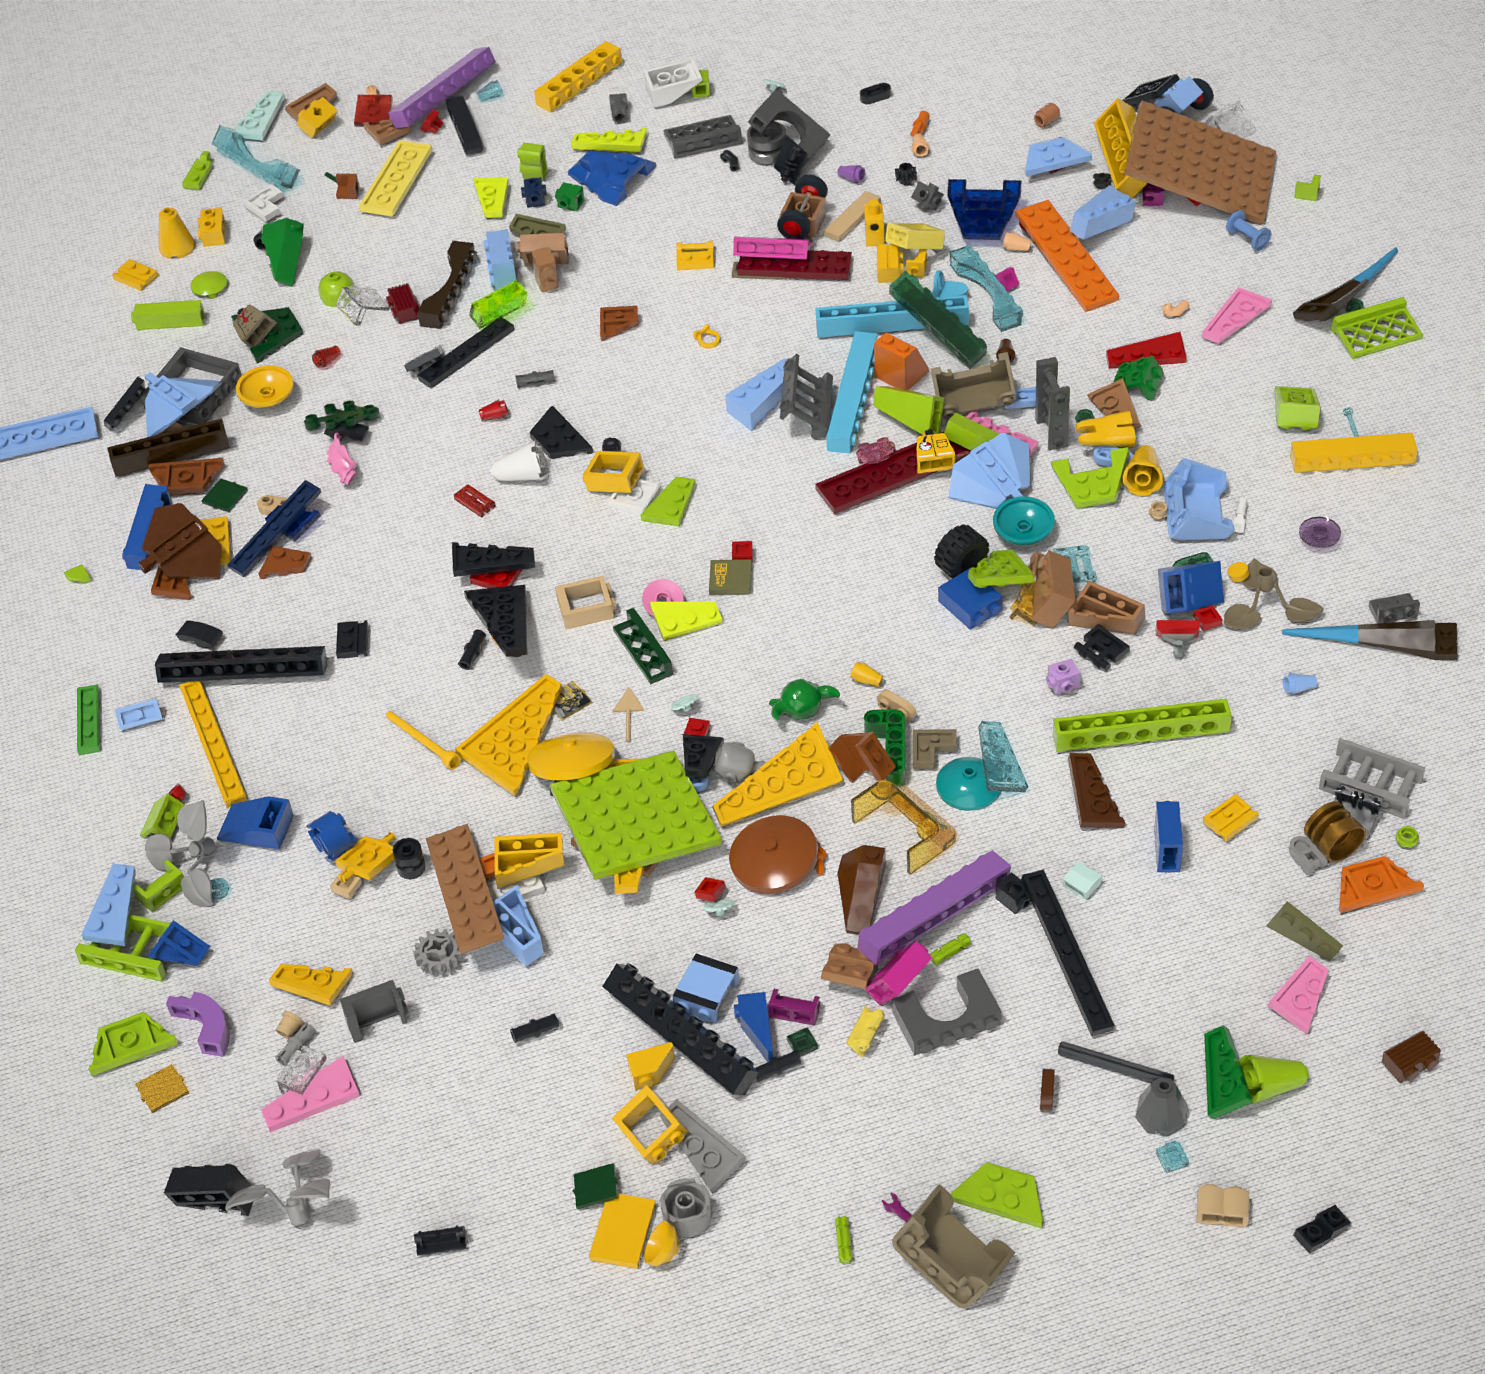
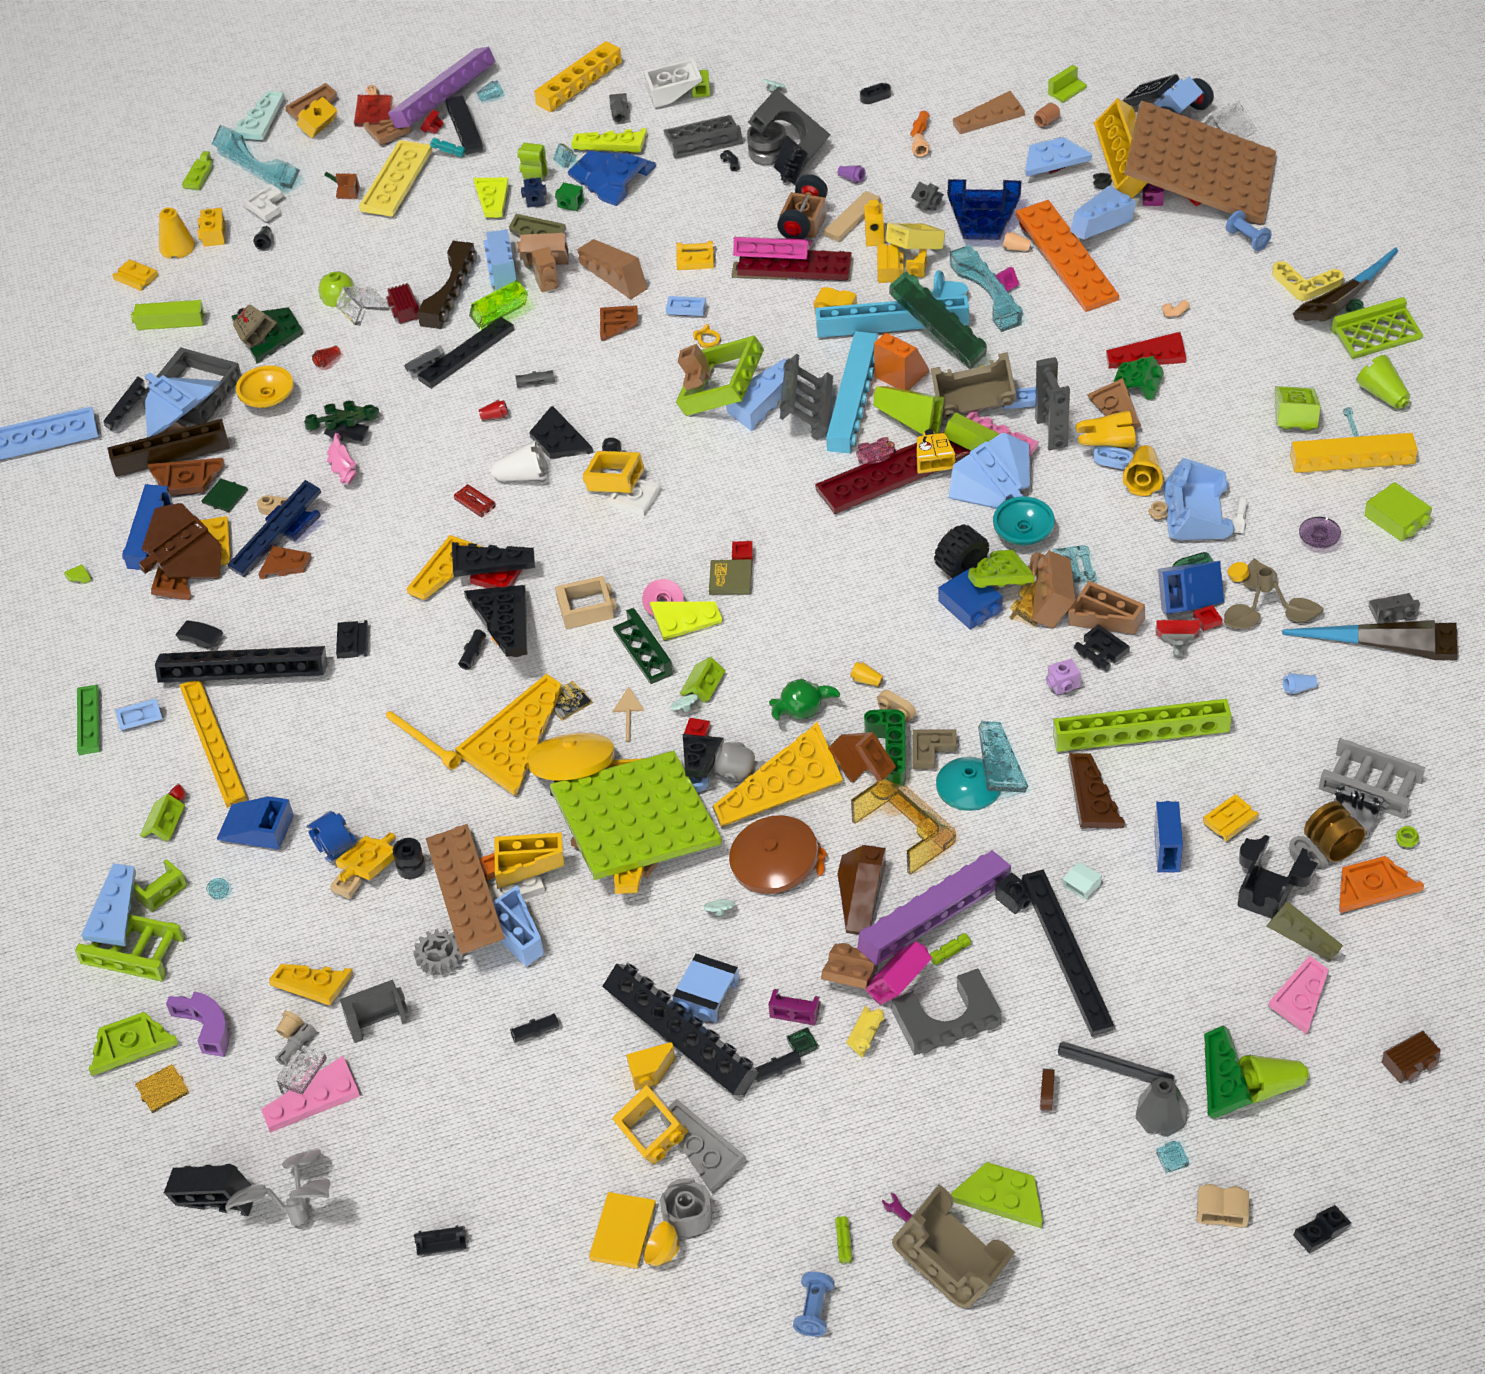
(158, 848): light grey plant -> none
(179, 946): blue wing -> none
(209, 284): lime dish -> none
(283, 246): green wedge -> none
(436, 571): none -> yellow wing
(447, 147): none -> teal axle
(564, 155): none -> clear light blue tile
(595, 1186): dark green piece -> none
(614, 267): none -> medium nougat wedge
(671, 503): lime wing -> none
(686, 305): none -> light blue plate
(694, 365): none -> medium nougat brick
(703, 679): none -> lime panel
(710, 889): red plate -> none
(749, 352): none -> lime window
(755, 1021): blue slope -> none
(811, 1322): none -> medium blue hose
(831, 297): none -> yellow brick
(905, 173): black gear -> none
(992, 112): none -> medium nougat wing
(1006, 346): reddish brown cone -> none
(1065, 84): none -> lime panel
(1084, 414): clear green plate -> none
(1096, 485): lime wing -> none
(1234, 314): bright pink wing -> none
(1265, 890): none -> black piece
(1306, 289): none -> light yellow beam
(1308, 191): lime panel -> none
(1384, 382): none -> lime cone
(1398, 511): none -> lime brick

